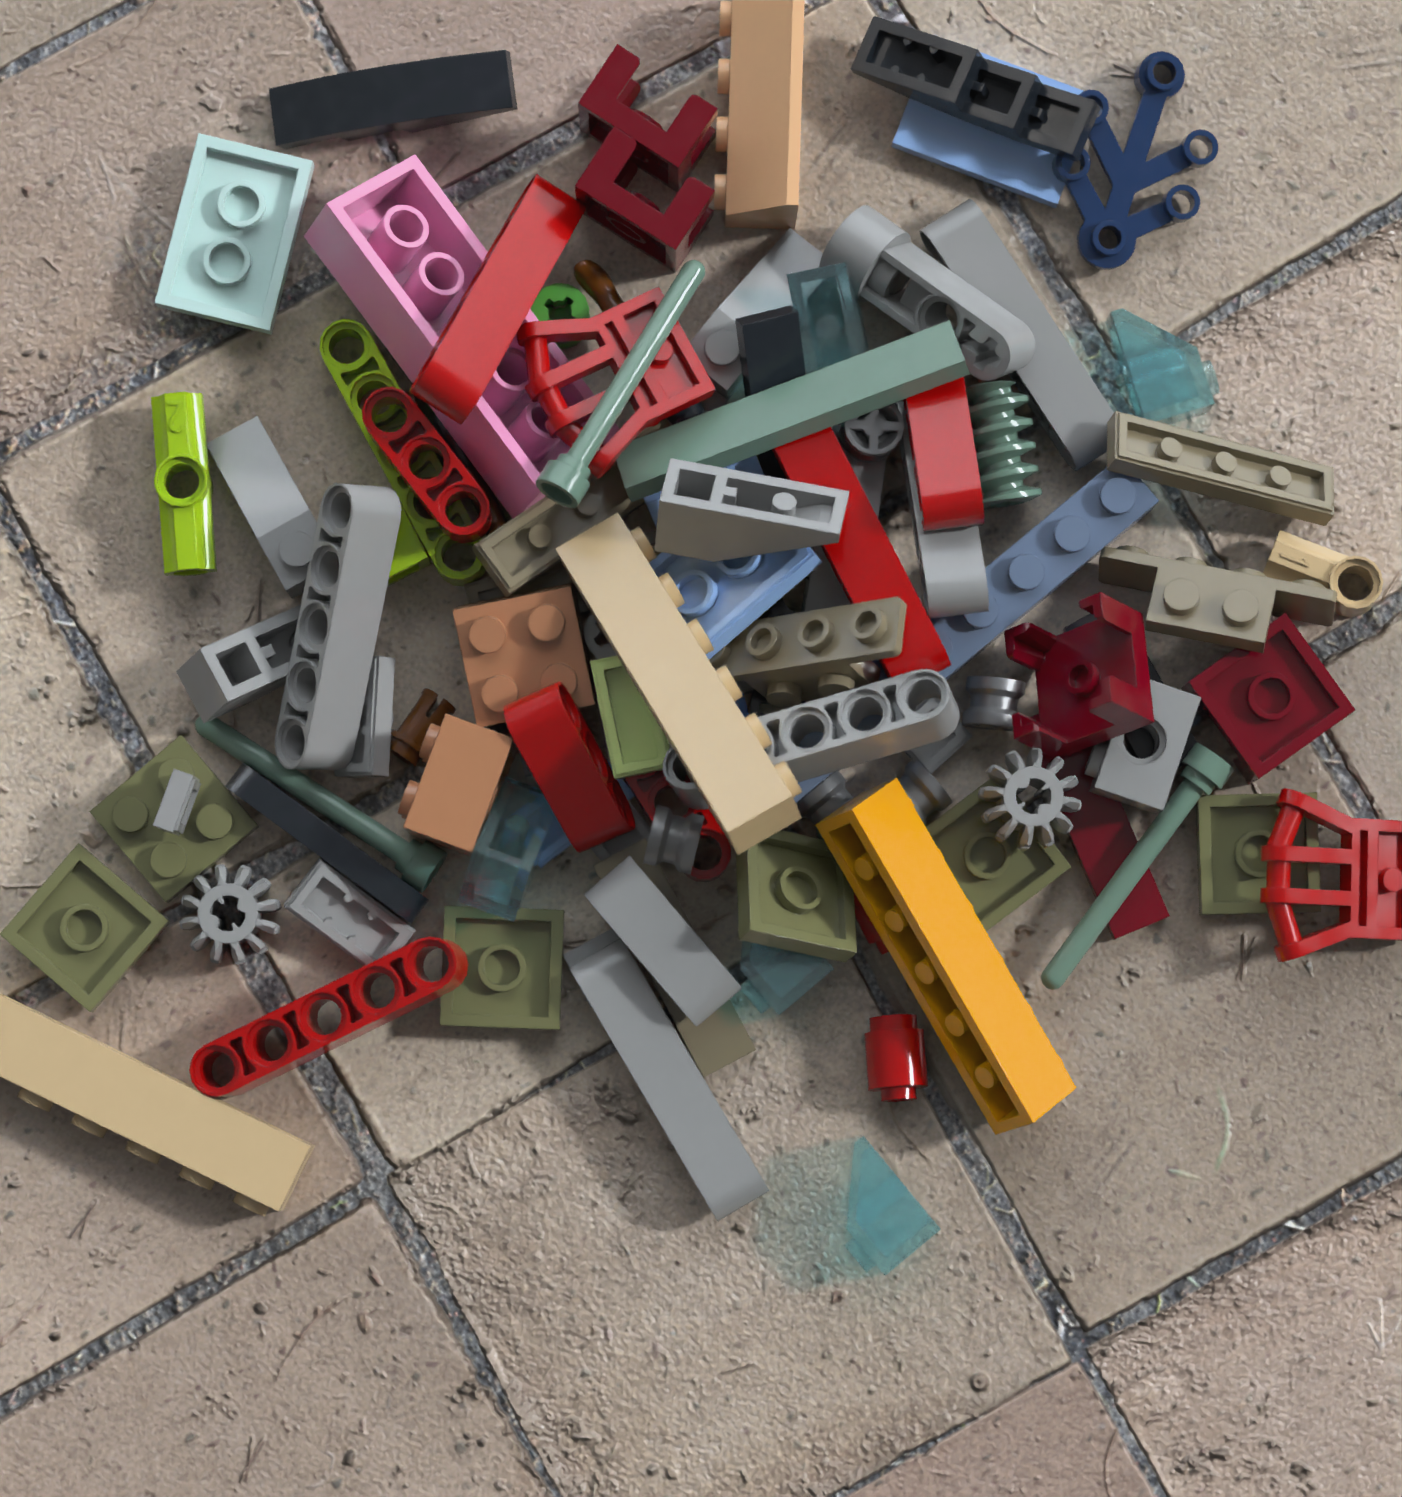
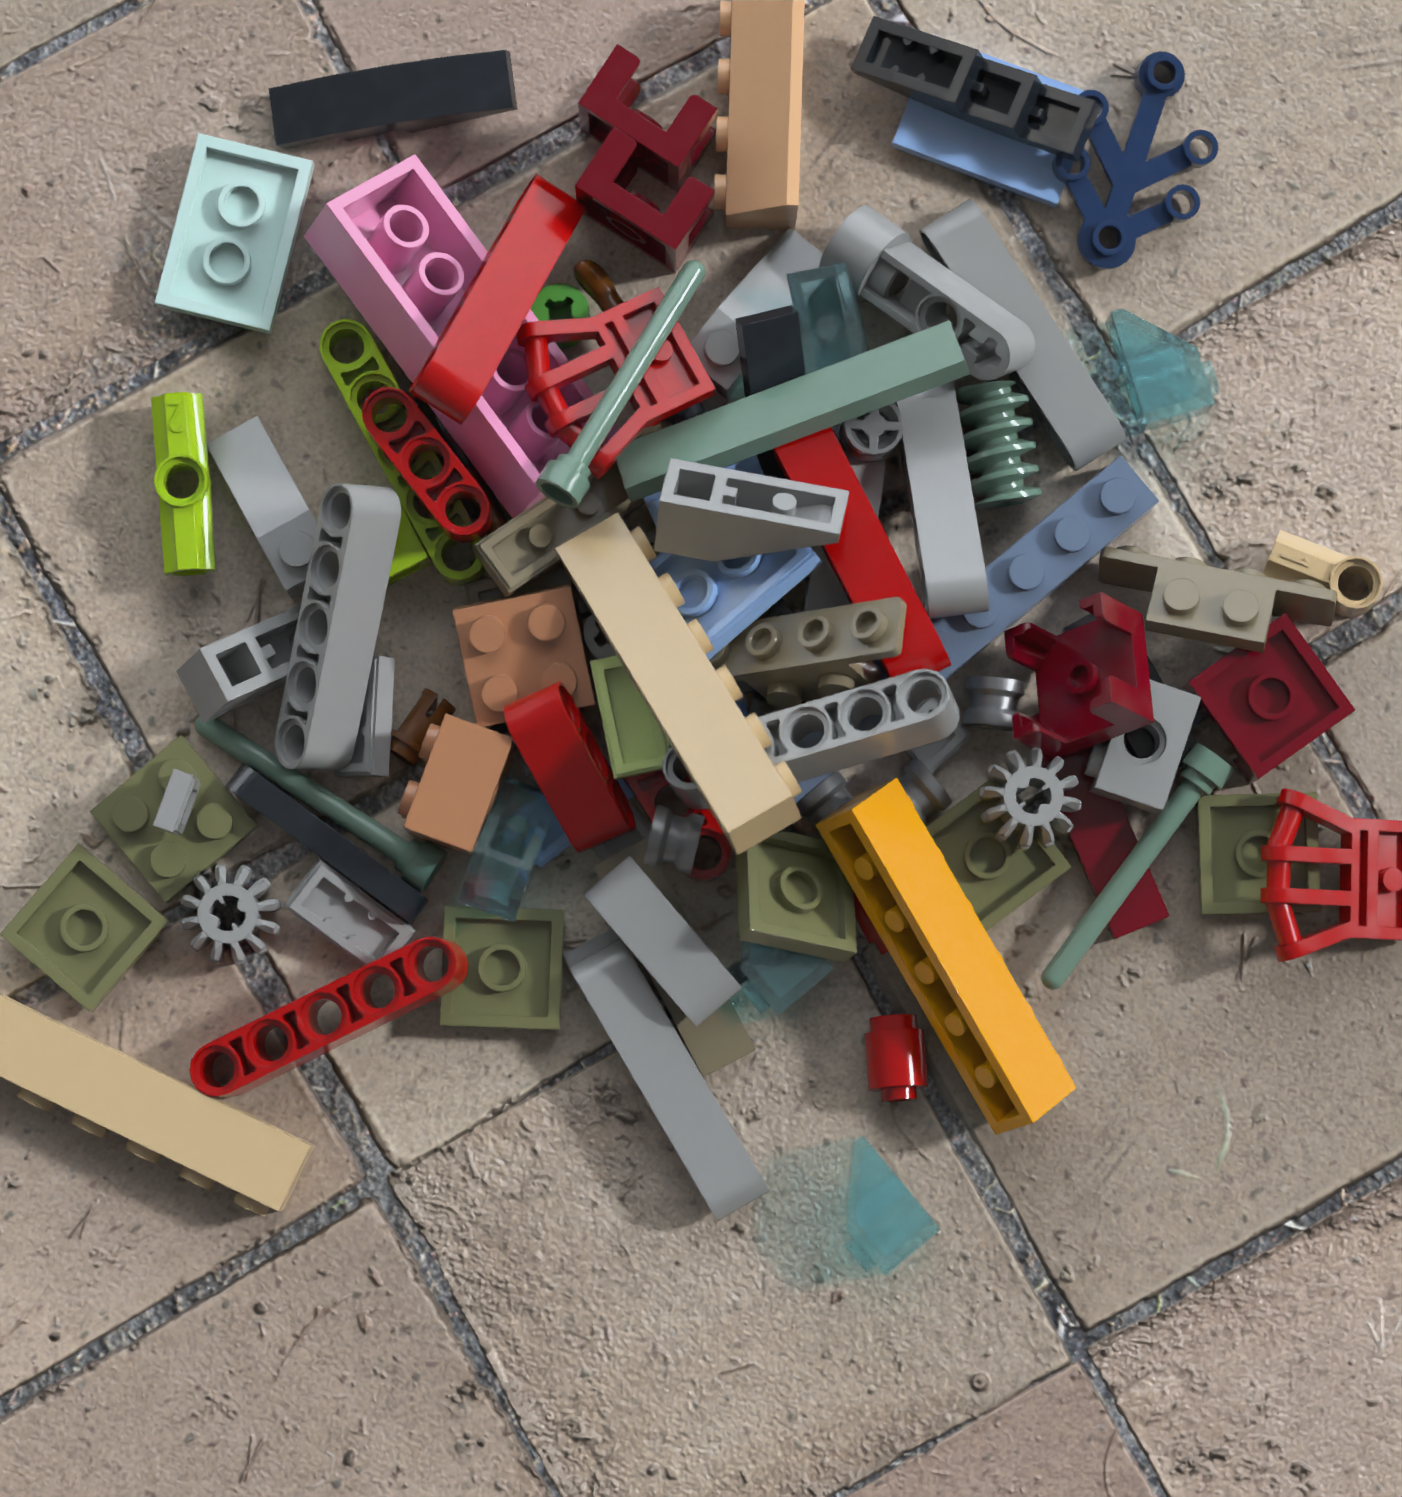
(944, 457): beam -> none
(1220, 468): dark tan tile -> none

